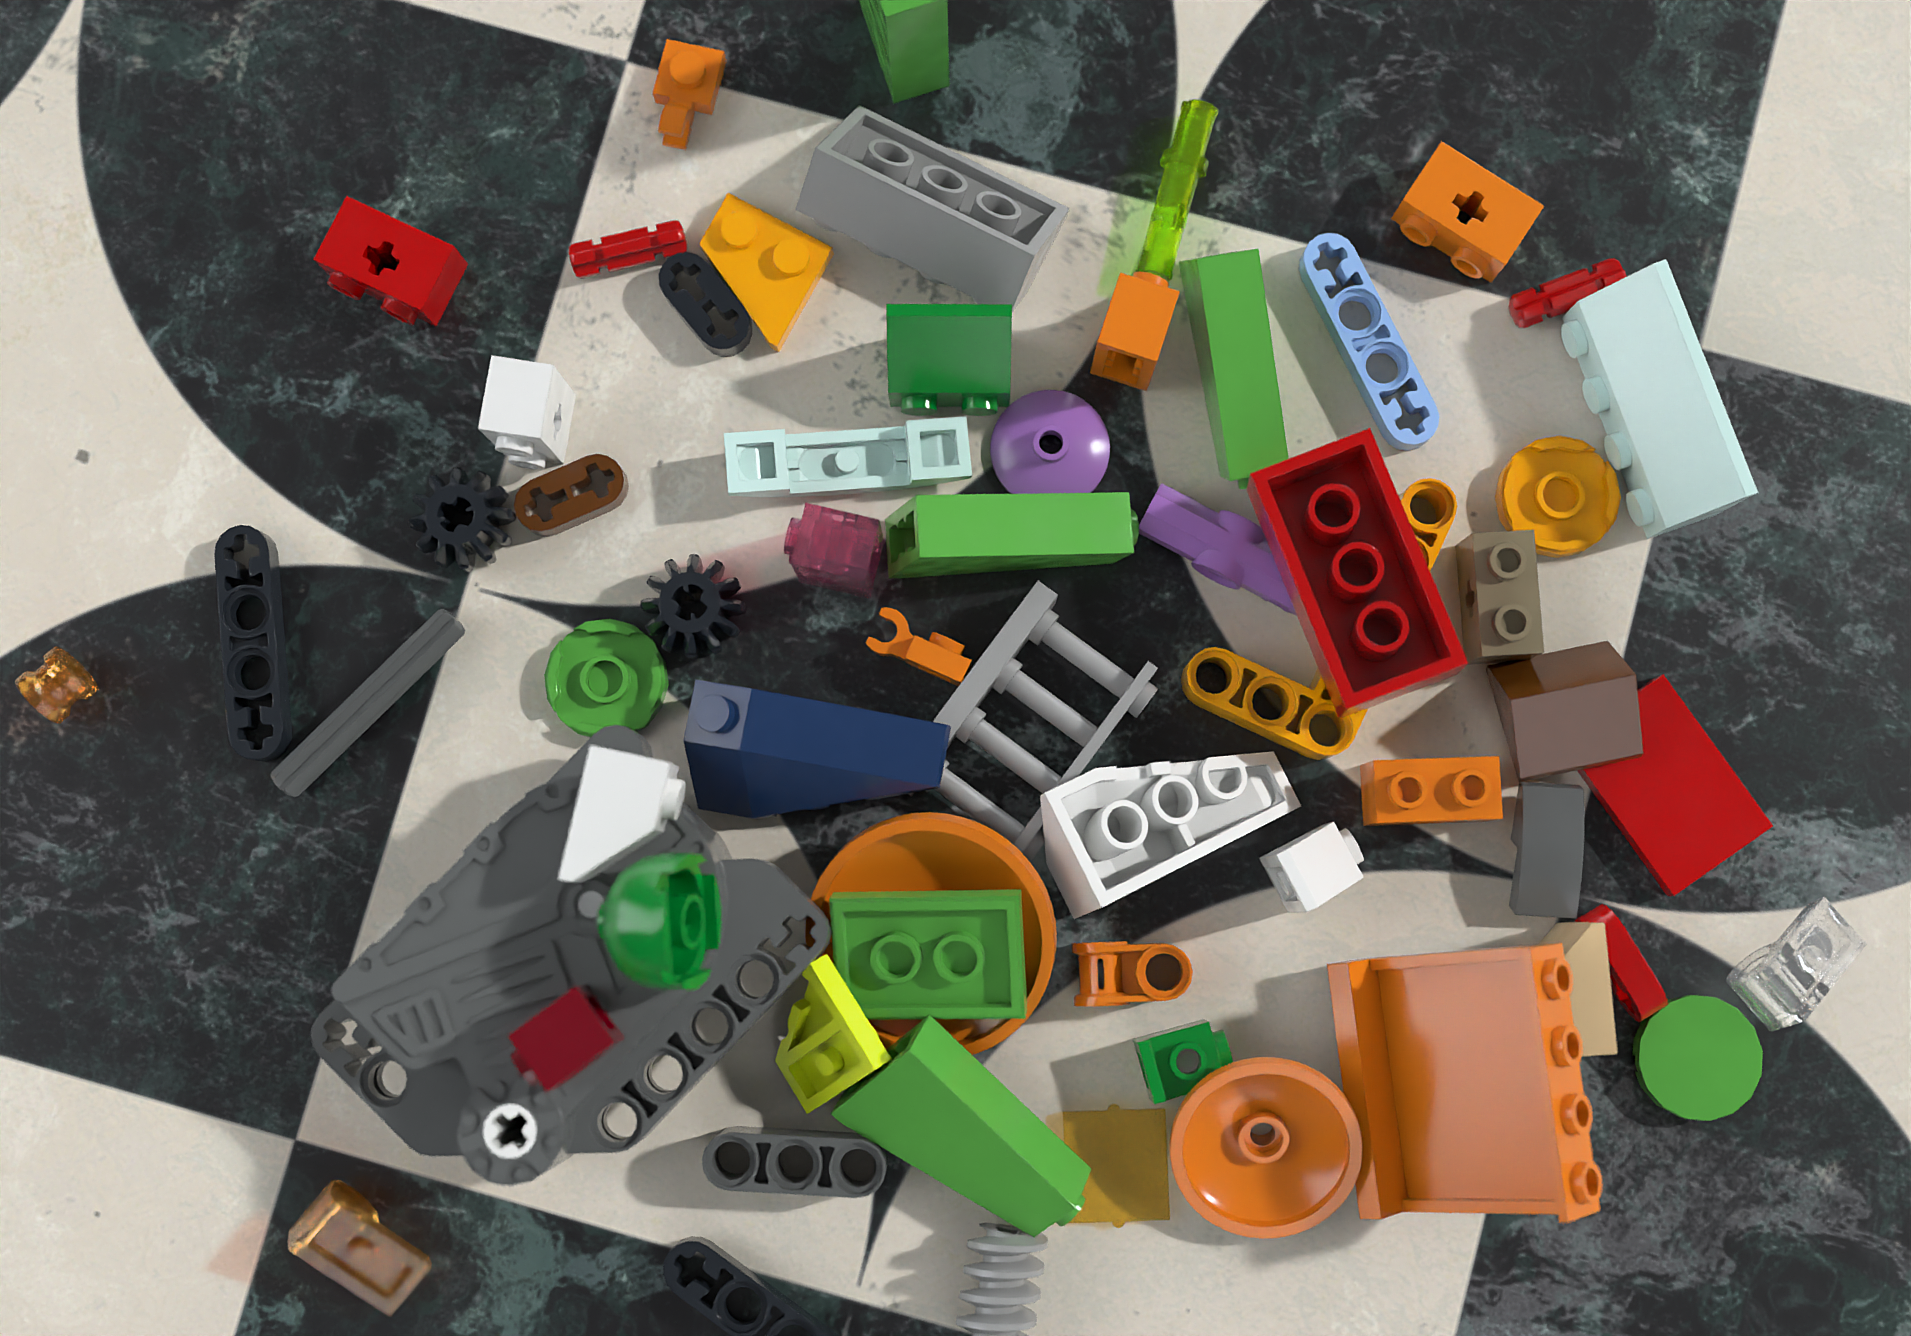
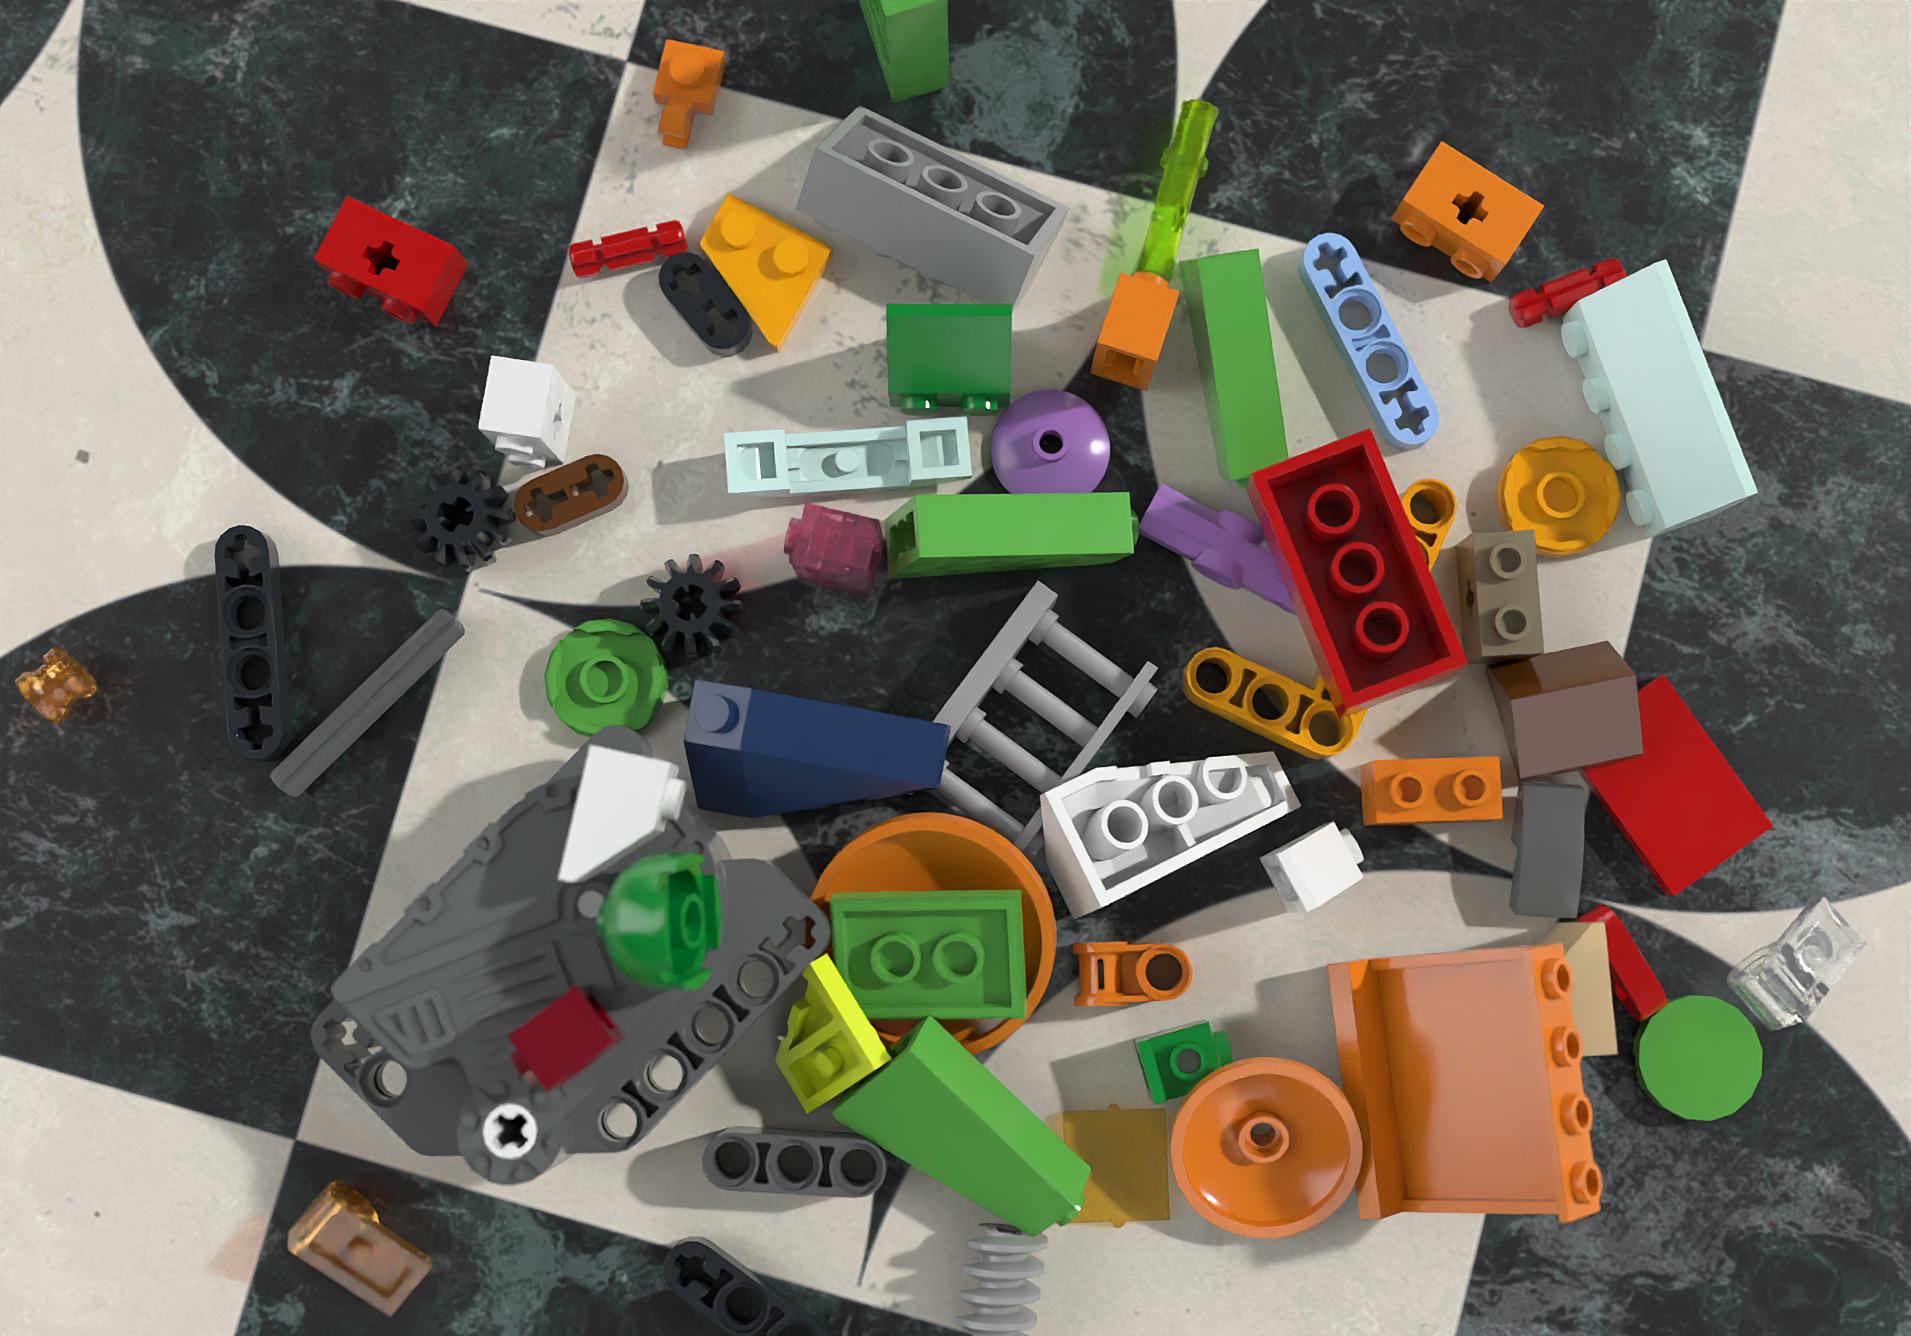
(937, 656): orange plate -> none

